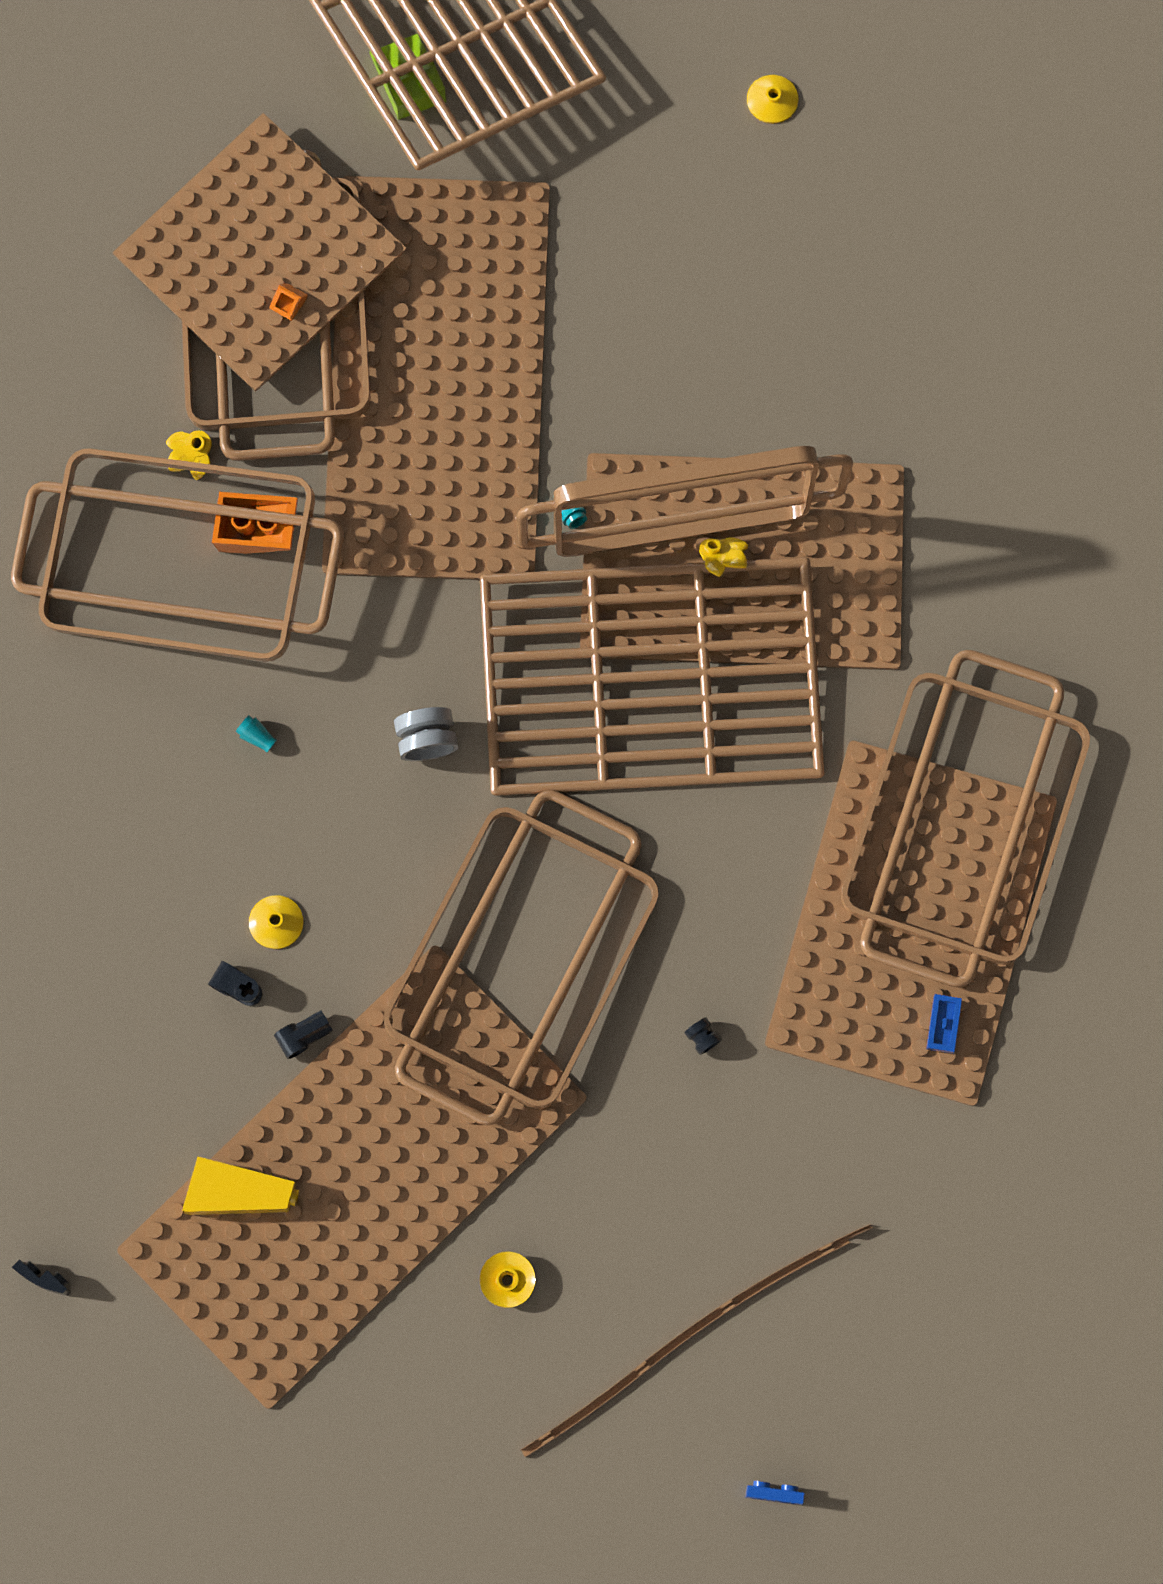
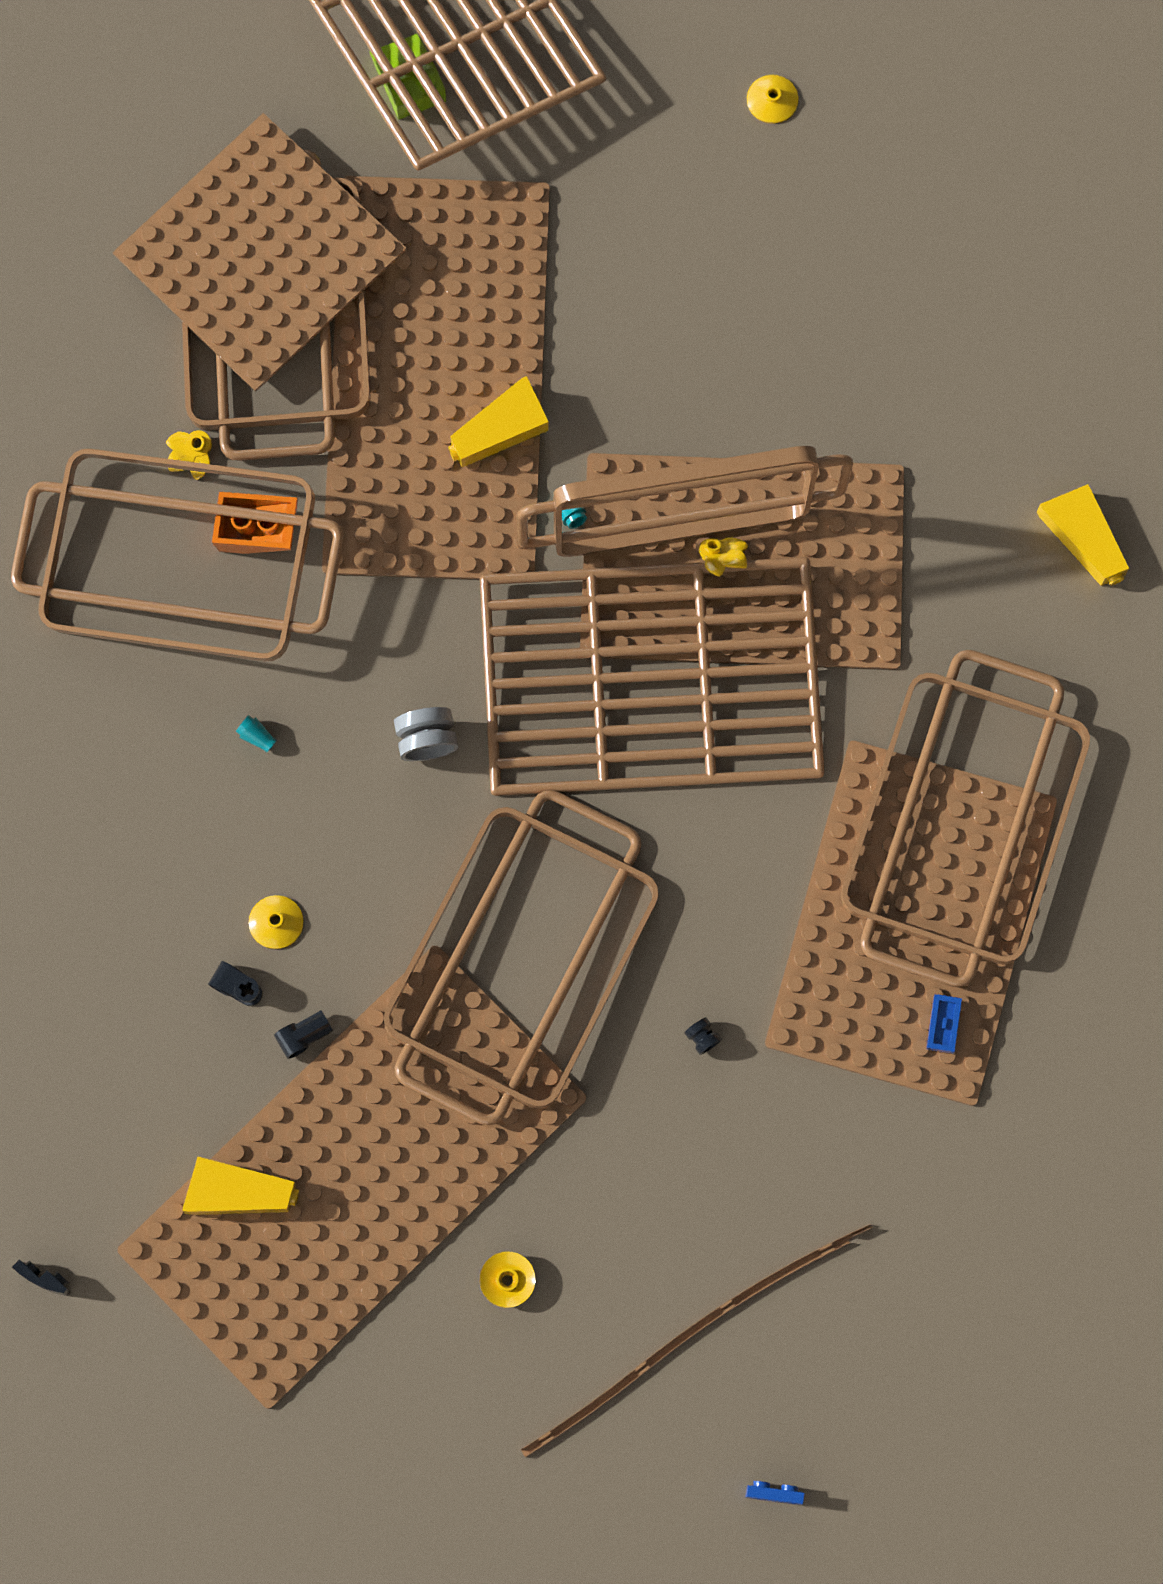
(288, 301): orange slope -> none
(502, 424): none -> yellow slope
(1085, 533): none -> yellow slope

